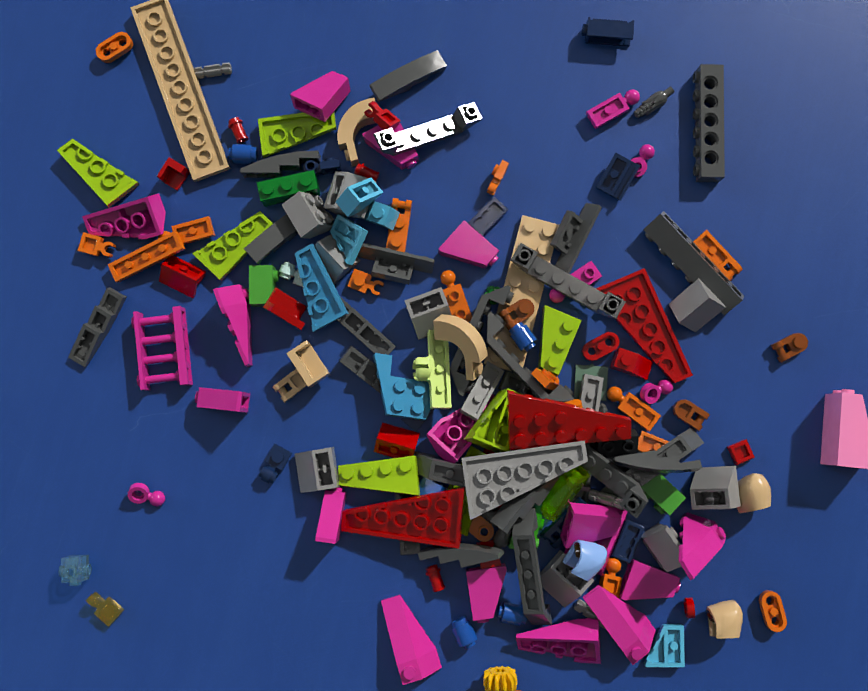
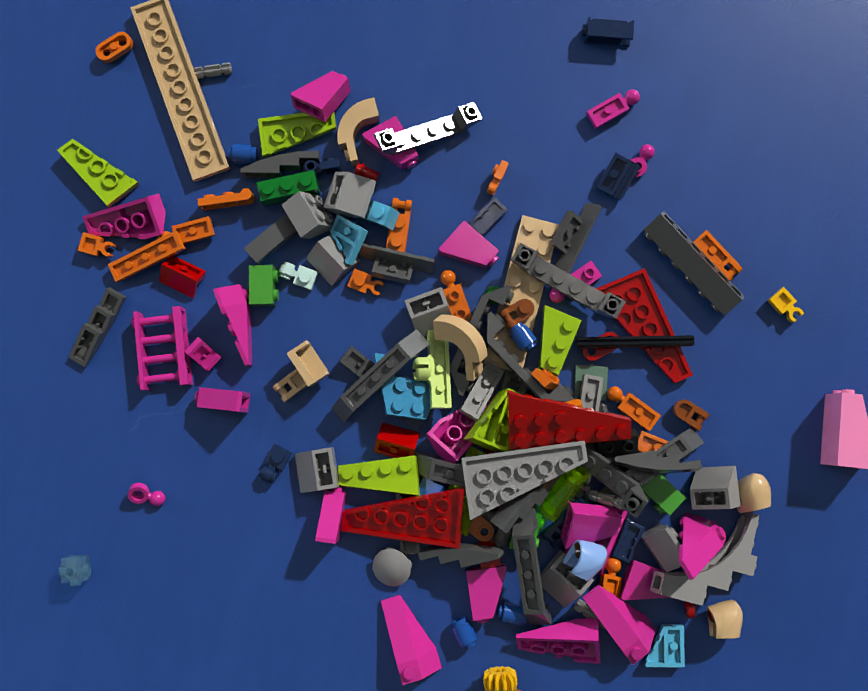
(107, 610): clear yellow plate -> none
(173, 174): red panel -> none
(202, 354): none -> dark pink bracket
(226, 200): none -> orange plate
(228, 250): lime wing -> none
(238, 130): red pin -> none
(285, 308): red panel -> none
(321, 295): dark azure wing -> none
(358, 196): medium azure slope -> none
(365, 331): dark grey slope -> none
(379, 374): none -> dark grey slope
(383, 118): red plate -> none
(391, 567): none -> light grey dish
(407, 76): dark grey slope -> none
(435, 578): red pin -> none
(631, 363): red slope -> none
(635, 341): none -> black axle
(651, 393): dark pink plate -> none
(653, 102): dark grey piece -> none
(696, 306): light grey slope -> none
(713, 76): dark grey brick -> none
(718, 572): none -> light grey arch
(740, 452): red tile -> none
(771, 610): orange plate -> none
(783, 303): none -> yellow plate
(795, 344): dark orange plate -> none

